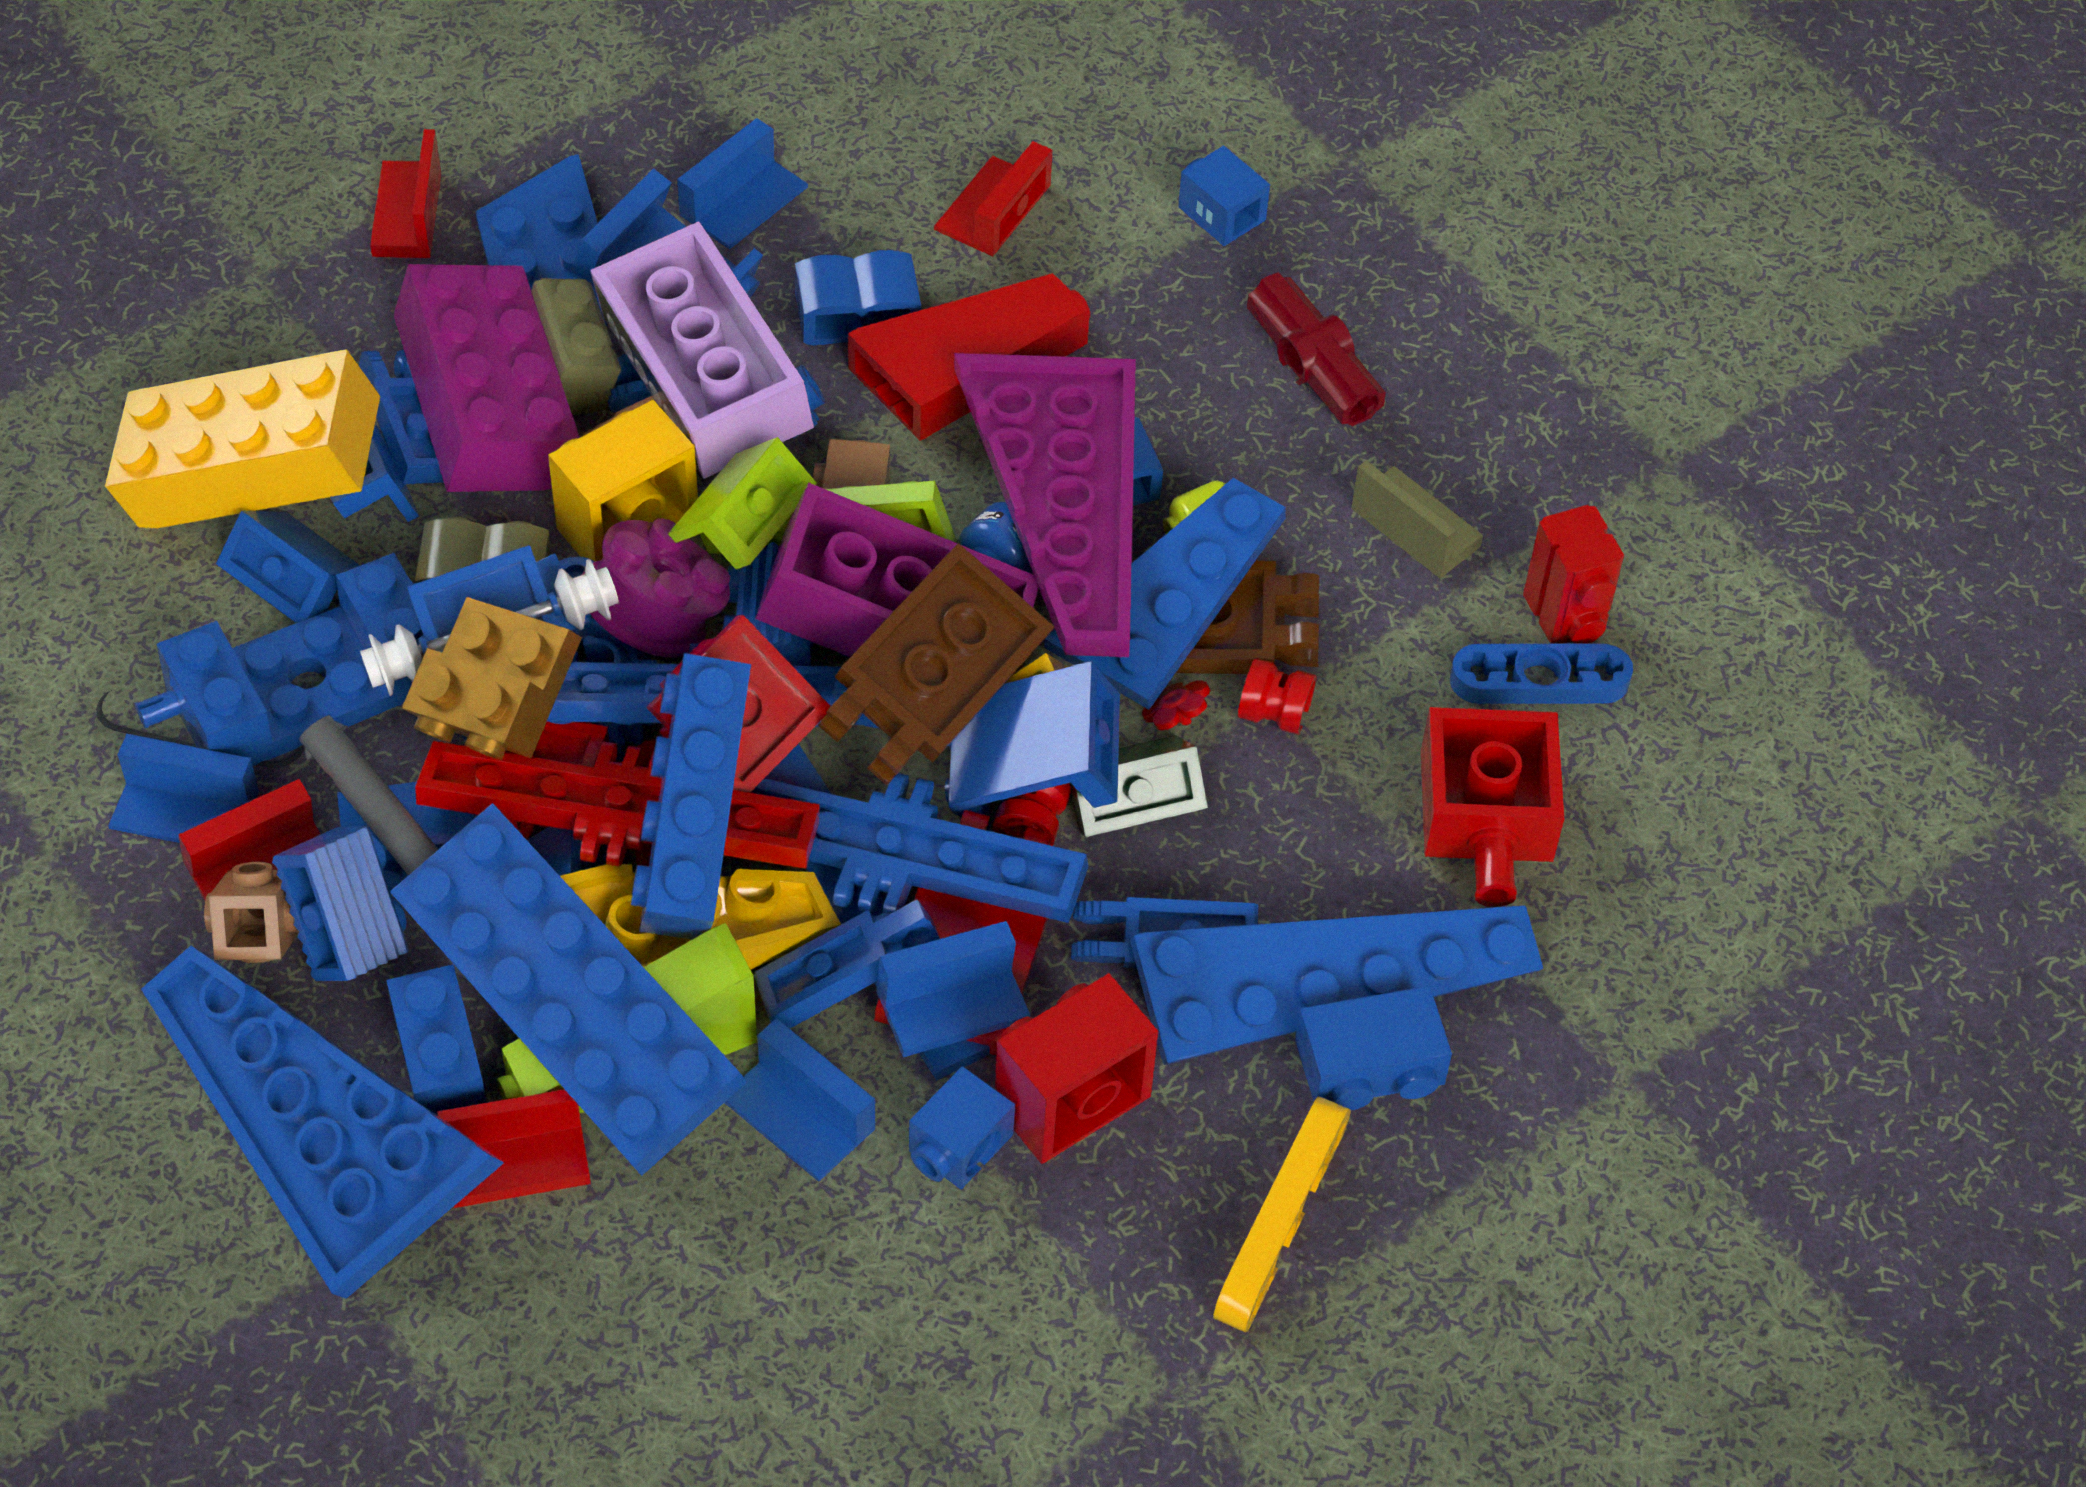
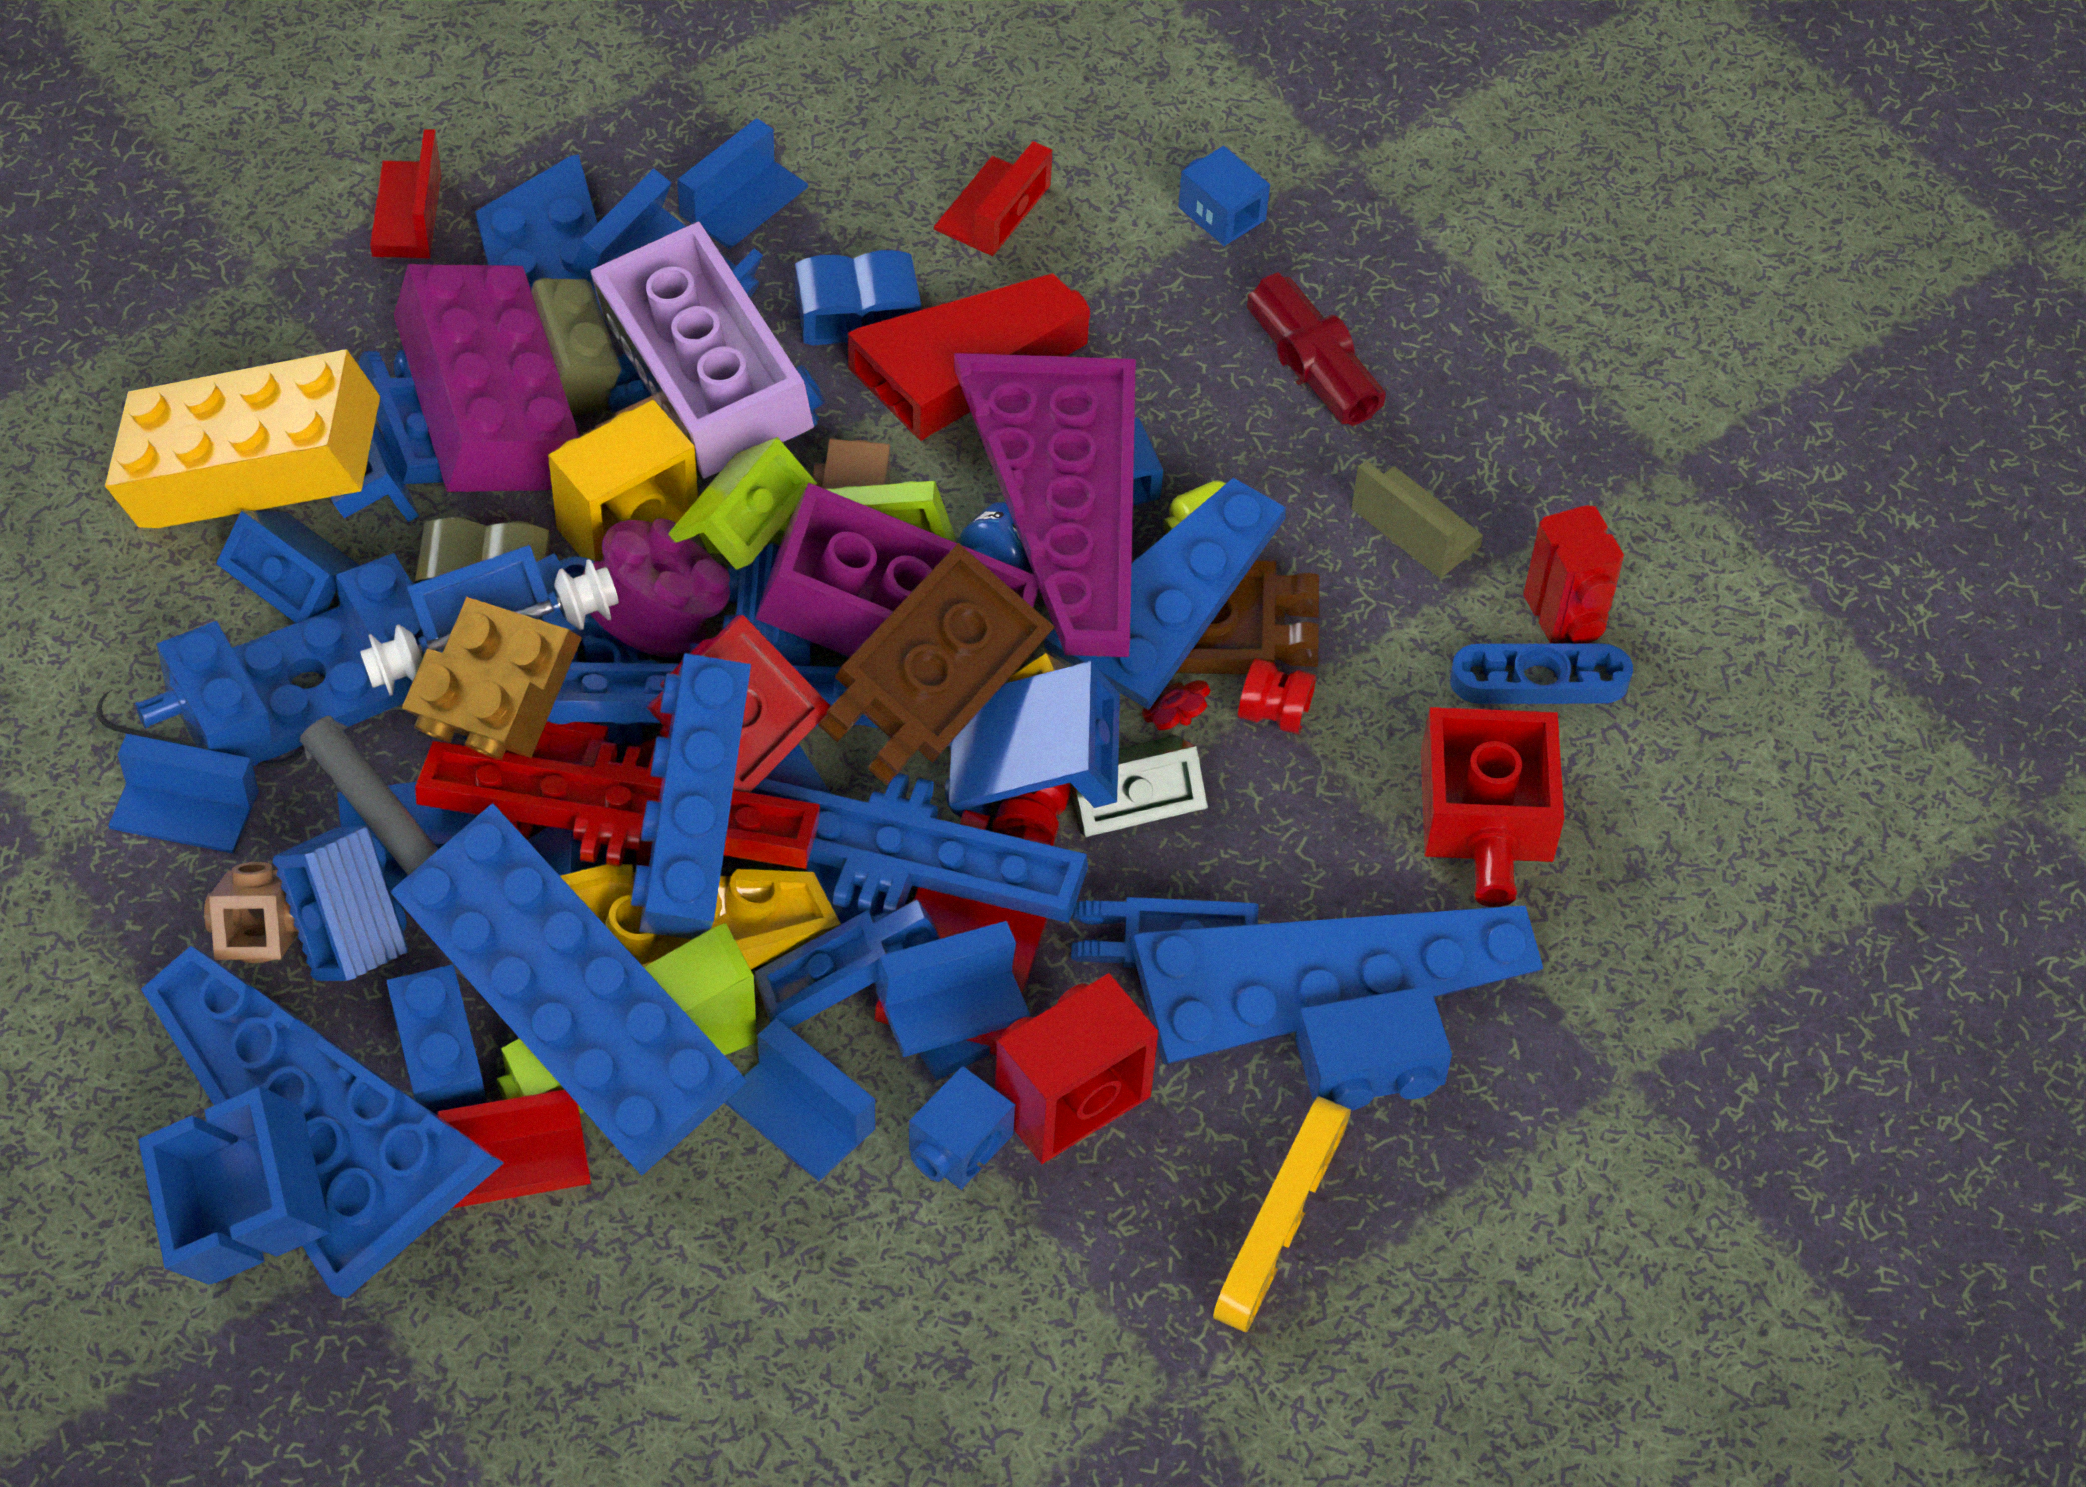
(230, 1198): none -> blue piece
(248, 834): red panel -> none

